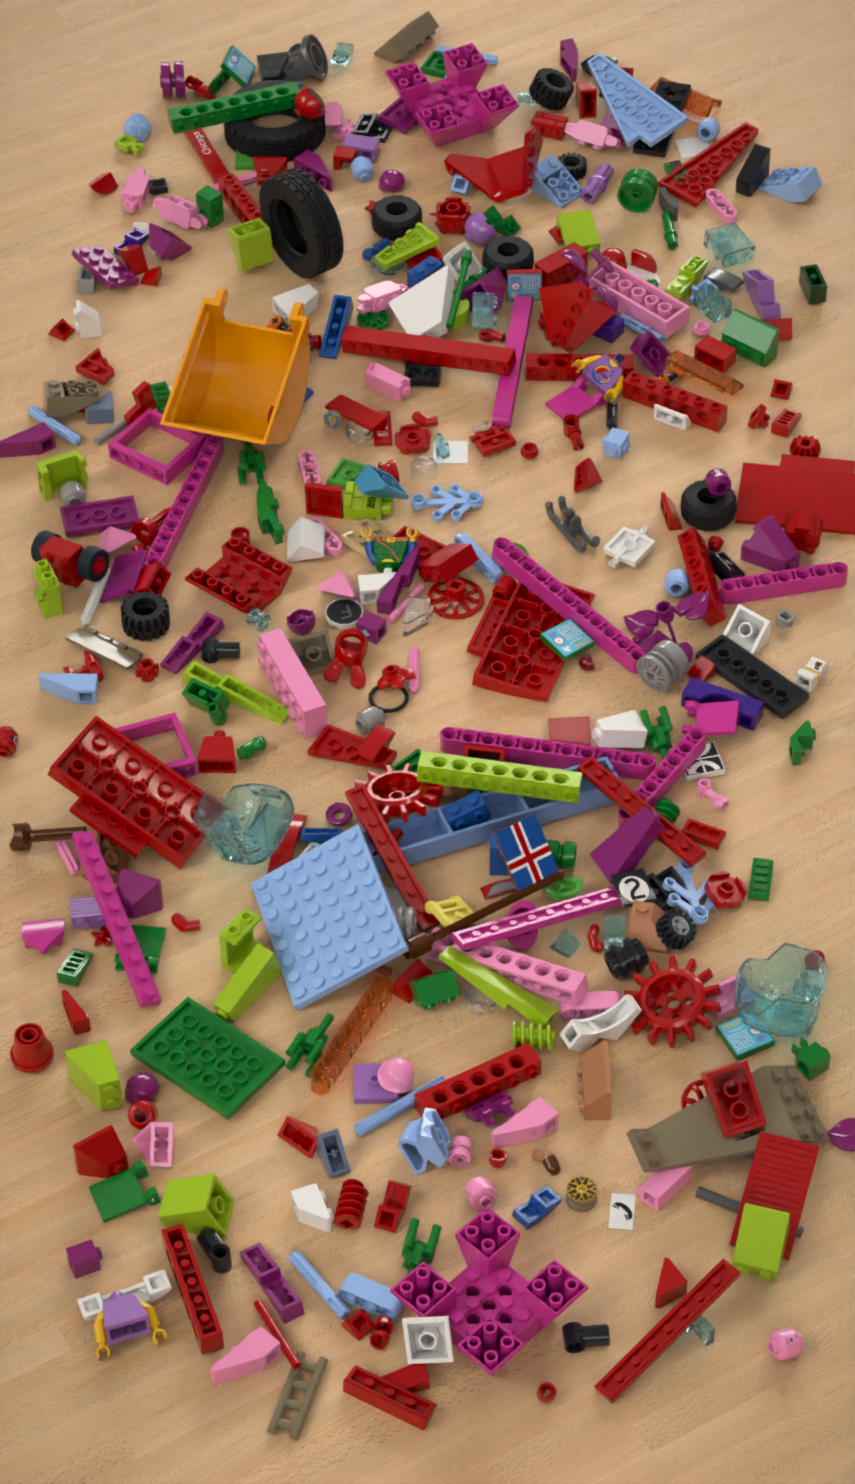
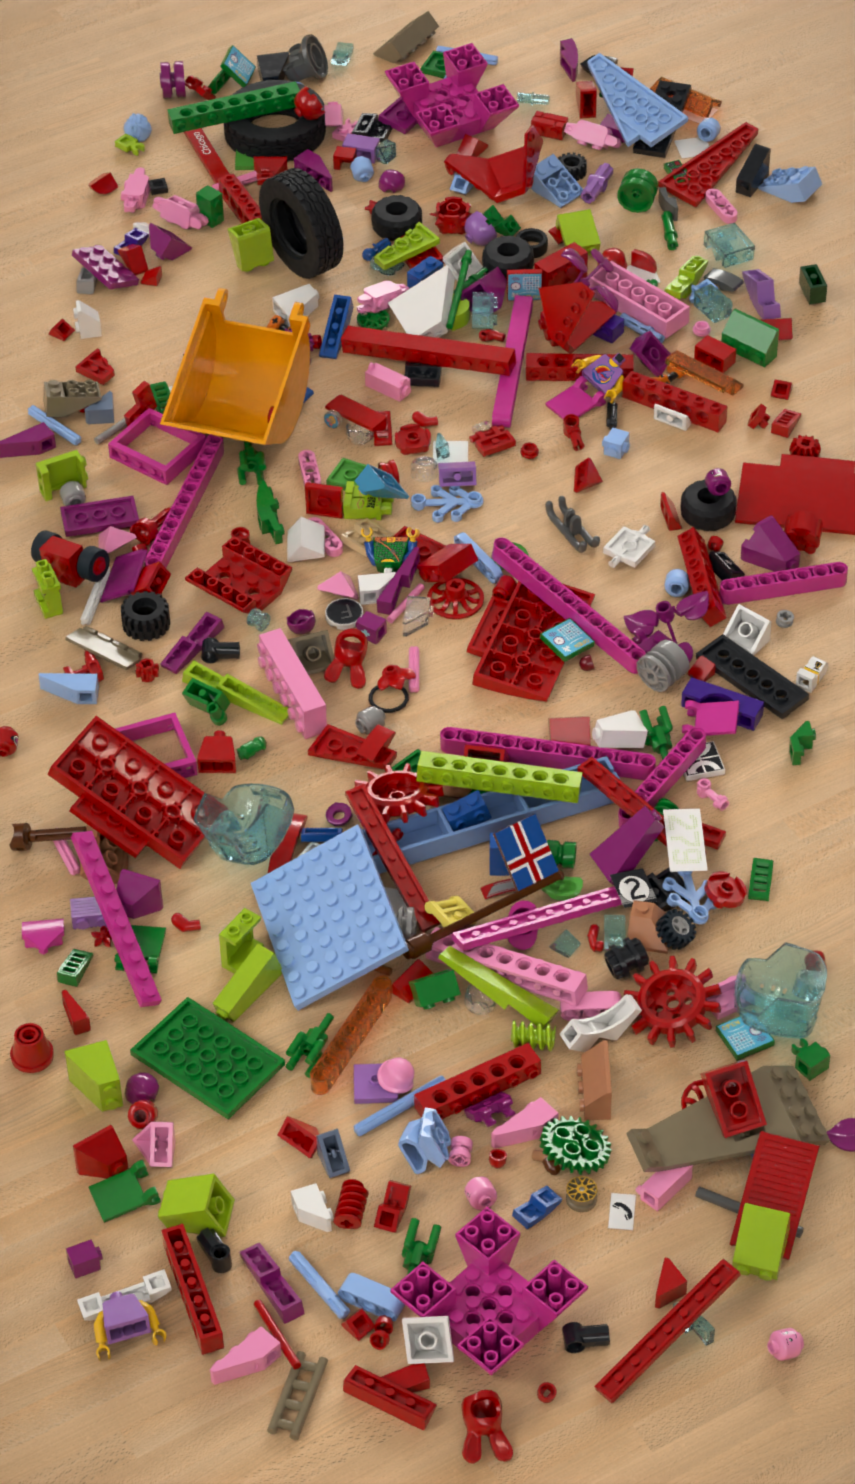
(386, 151): none -> clear light blue slope
(457, 474): none -> medium lavender brick
(471, 146): none -> red slope
(483, 1418): none -> red piece
(535, 235): none -> black tyre
(551, 89): black tyre -> none
(575, 1145): none -> green gear
(685, 840): none -> white sticker

